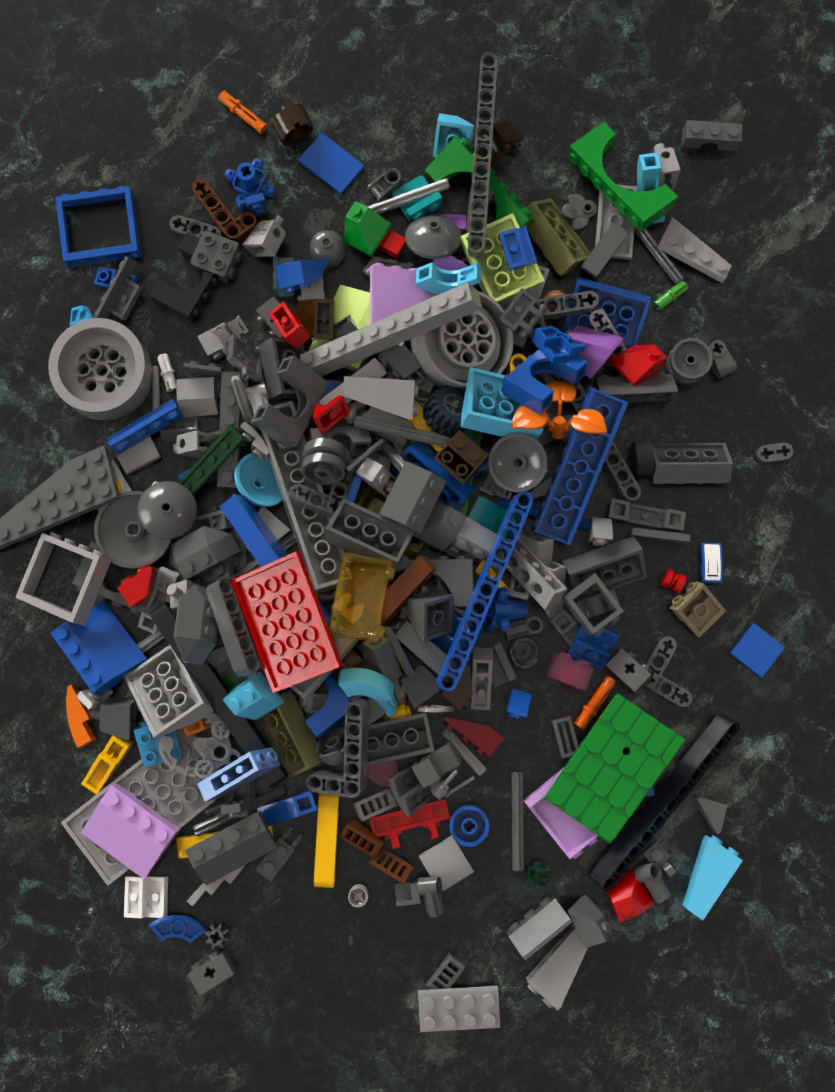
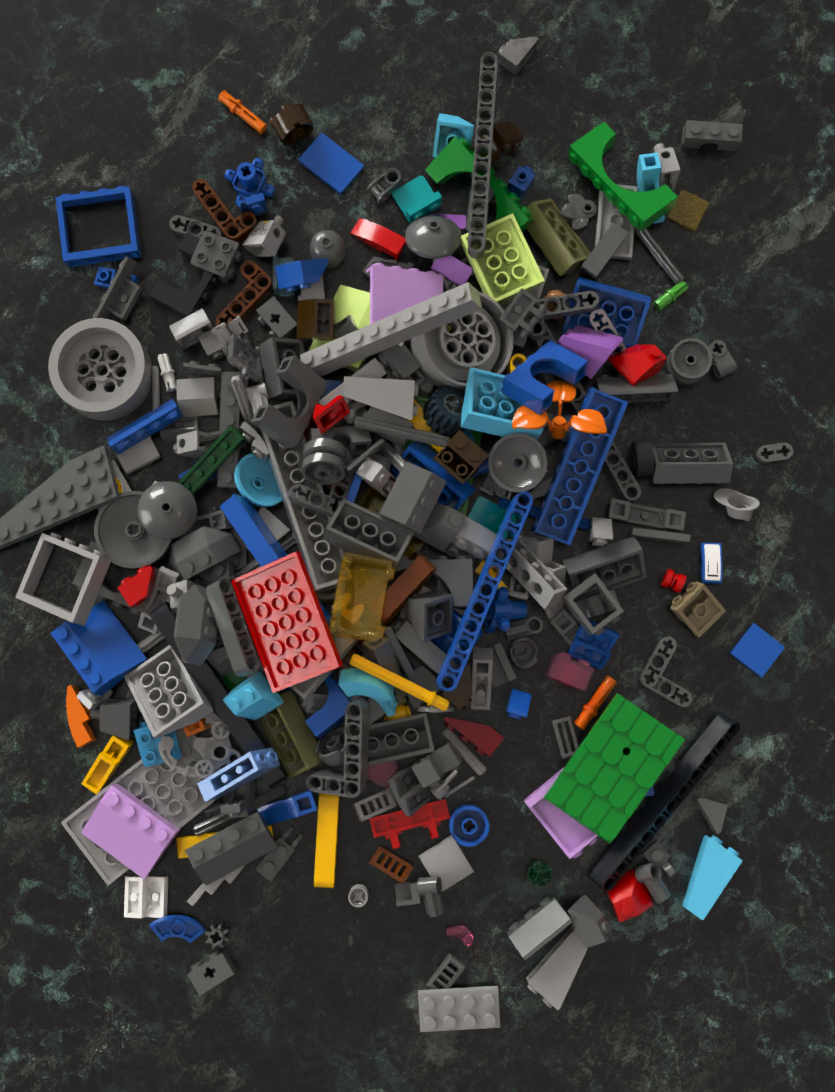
(79, 314): dark azure tile -> none
(190, 327): none -> light grey slope
(252, 288): none -> reddish brown beam
(289, 325): red brick -> none
(358, 842): reddish brown slope -> none
(364, 228): green slope -> none
(399, 682): none -> yellow axle
(410, 196): light grey axle -> none
(439, 281): medium azure arch -> none
(462, 932): none -> clear pink arm
(516, 53): none -> flat silver slope
(517, 248): blue plate -> none
(517, 822): dark grey axle -> none
(518, 185): none -> blue brick
(555, 344): blue slope -> none
(619, 666): dark grey brick -> none
(688, 210): none -> clear yellow piece
(691, 250): light grey wing -> none
(737, 504): none -> light grey piece

